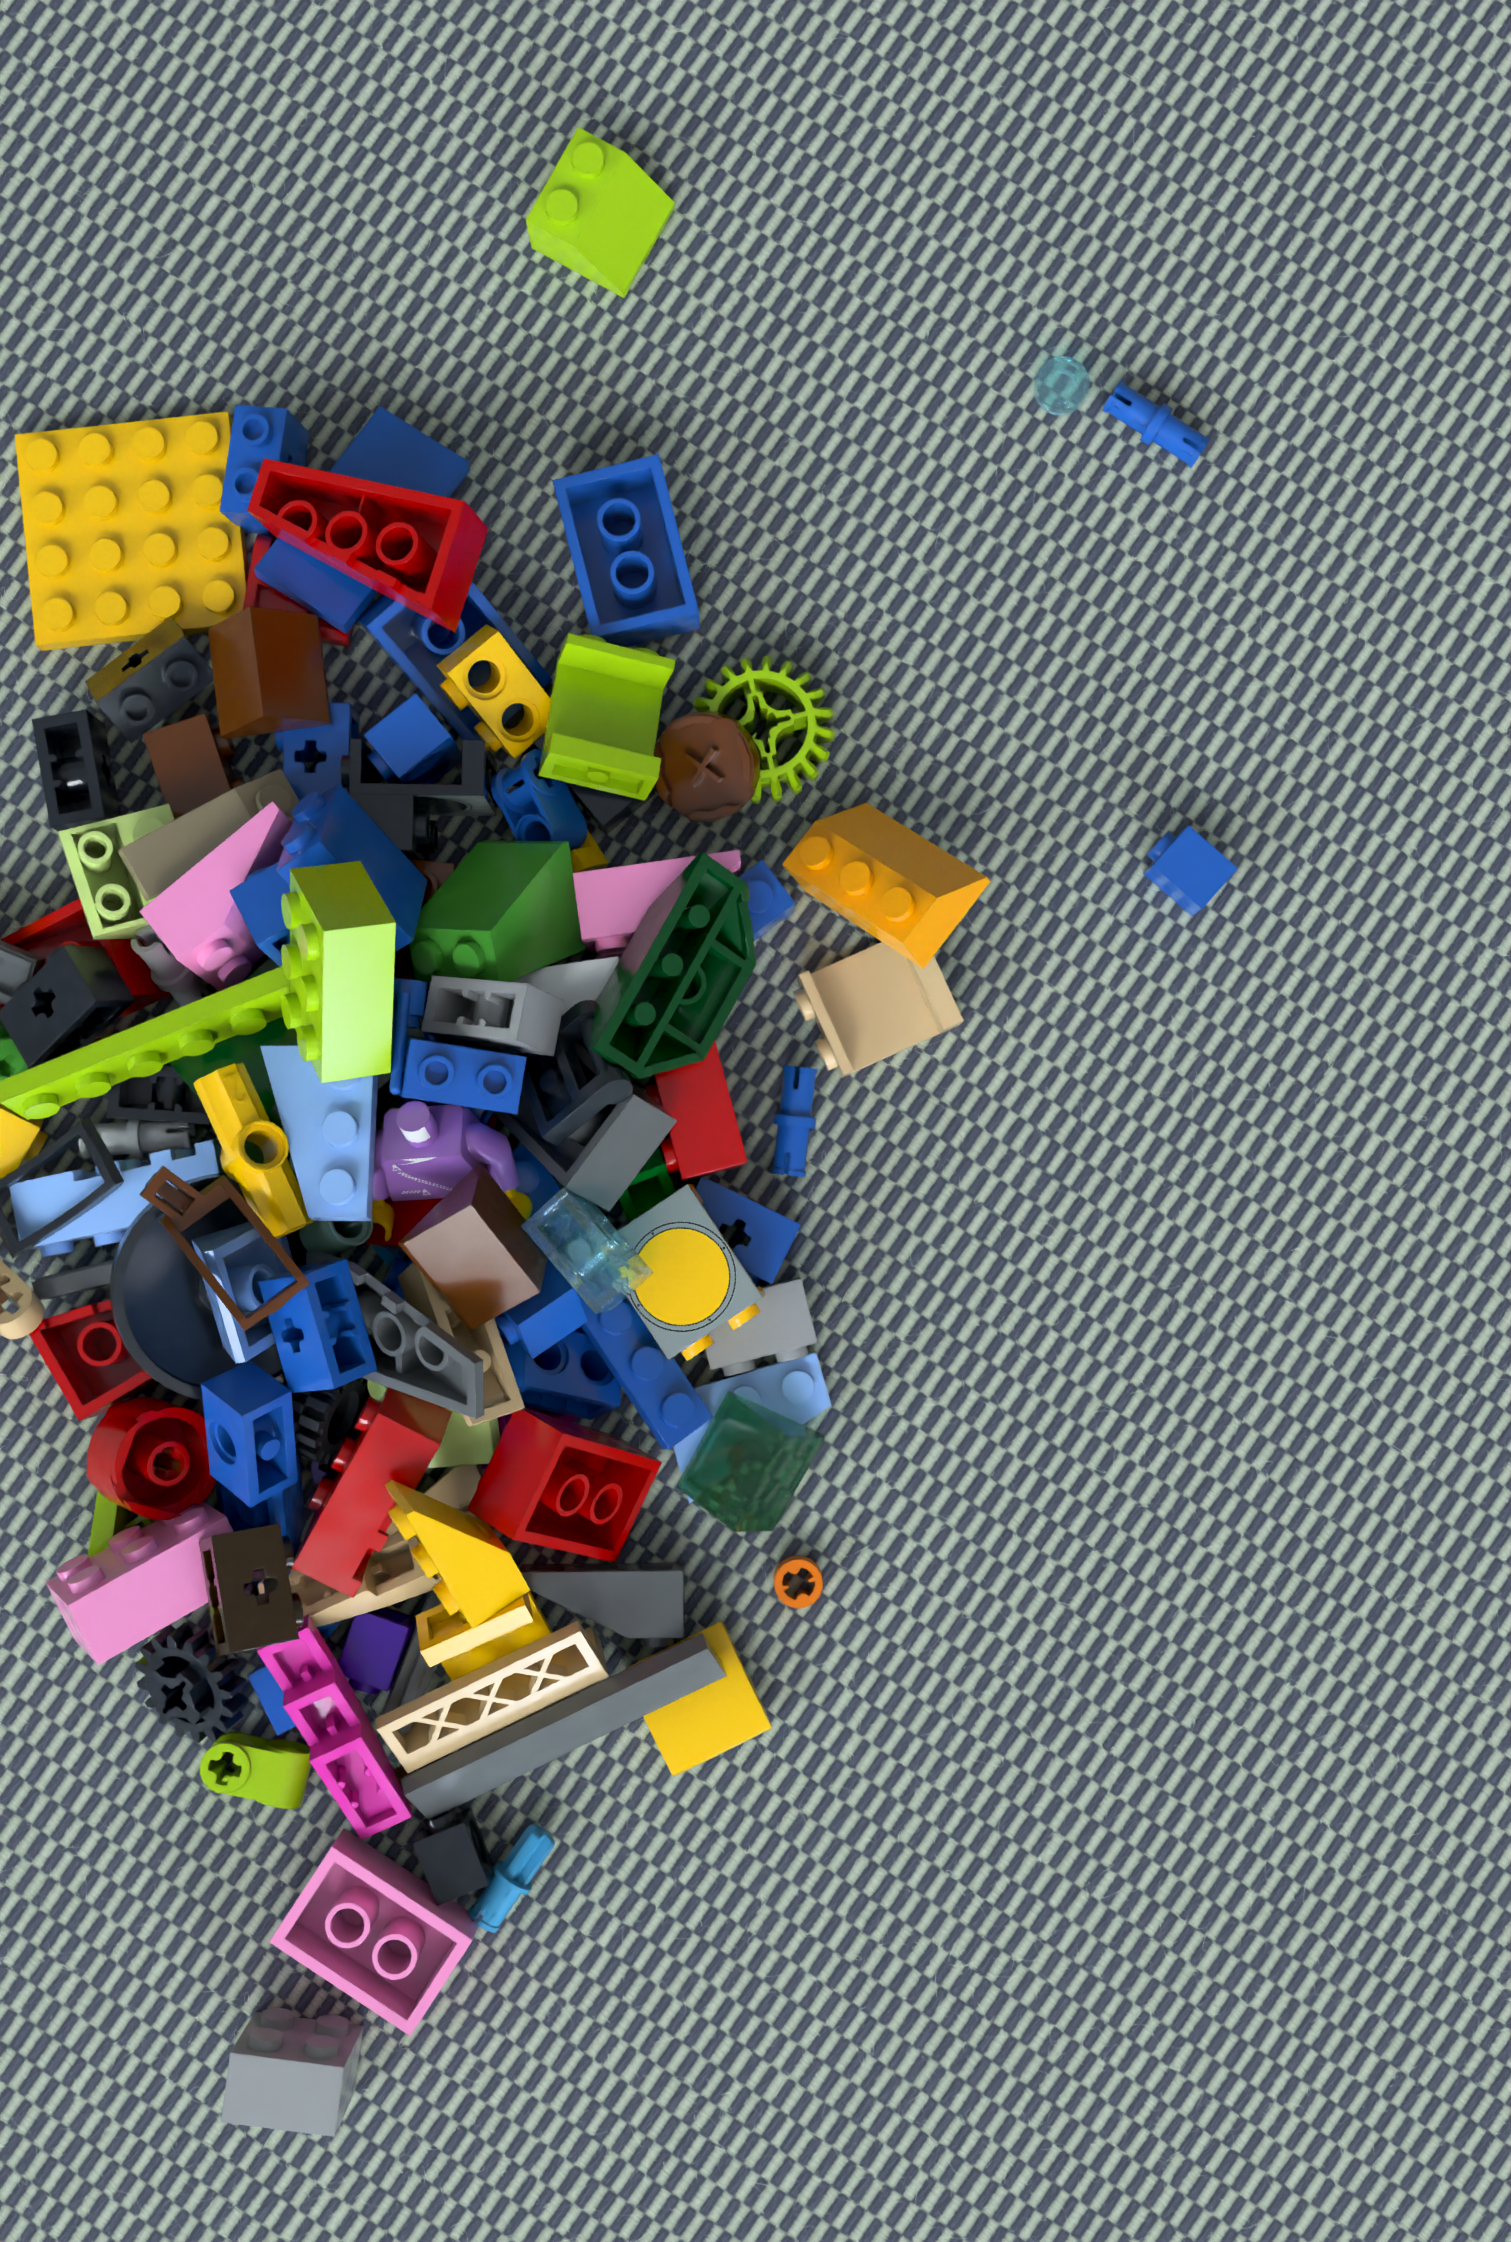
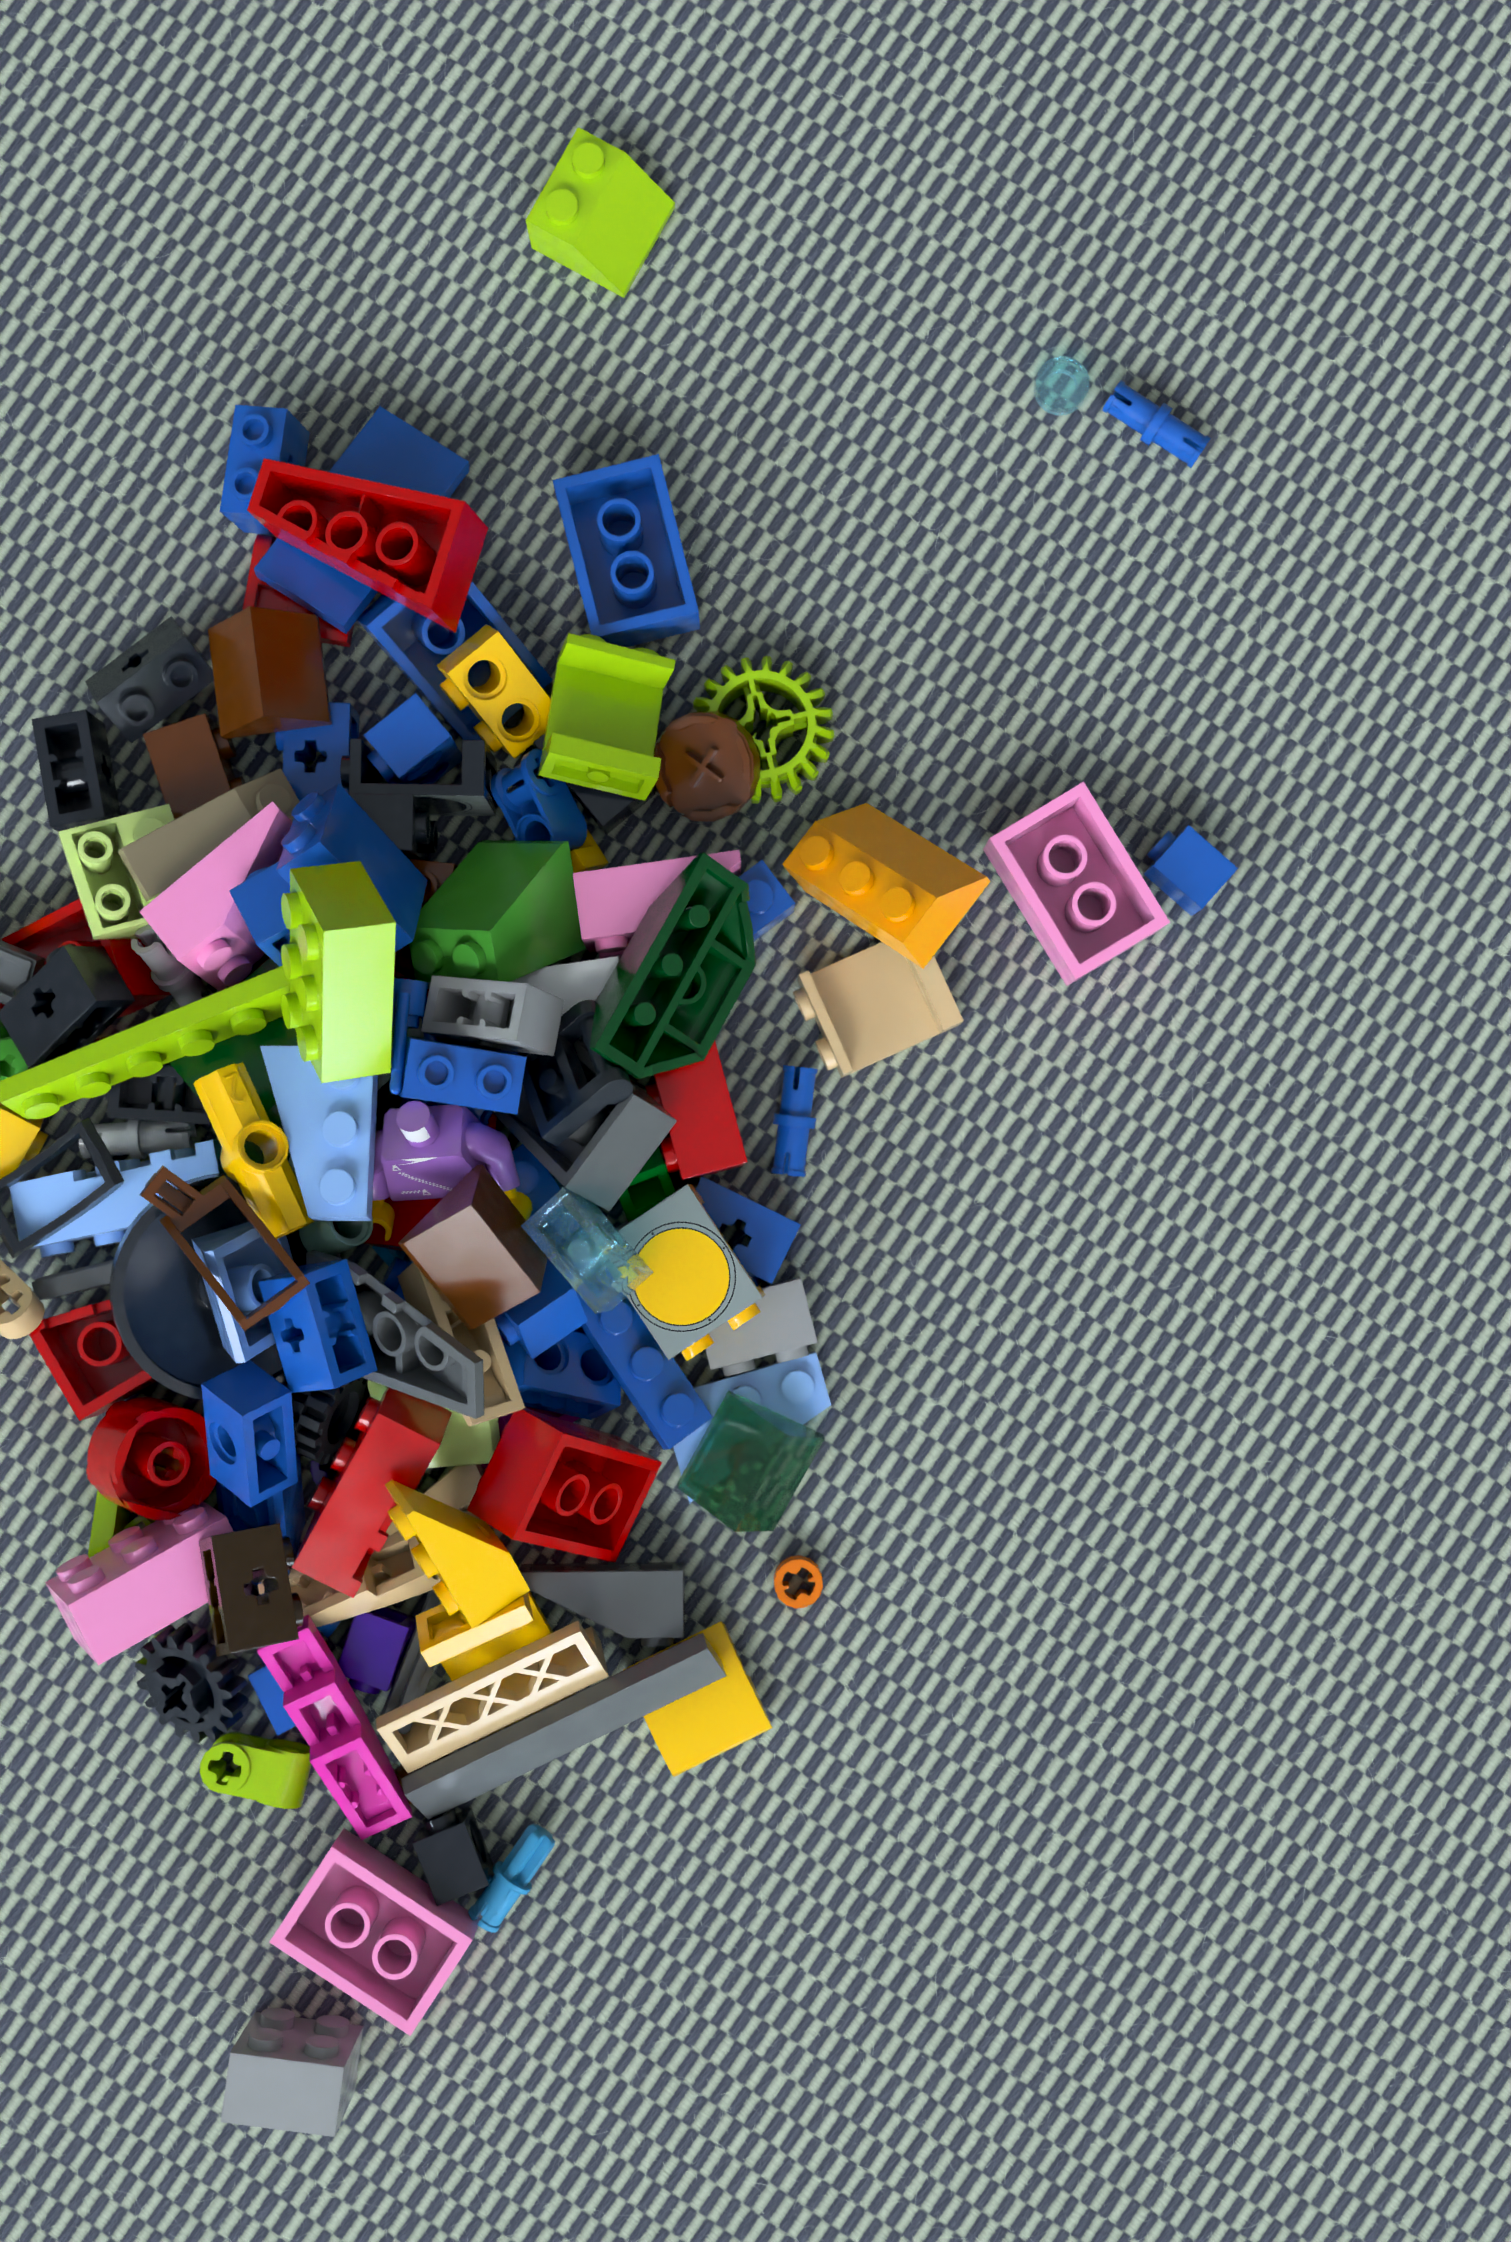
(129, 529): yellow plate -> none
(1075, 883): none -> bright pink brick

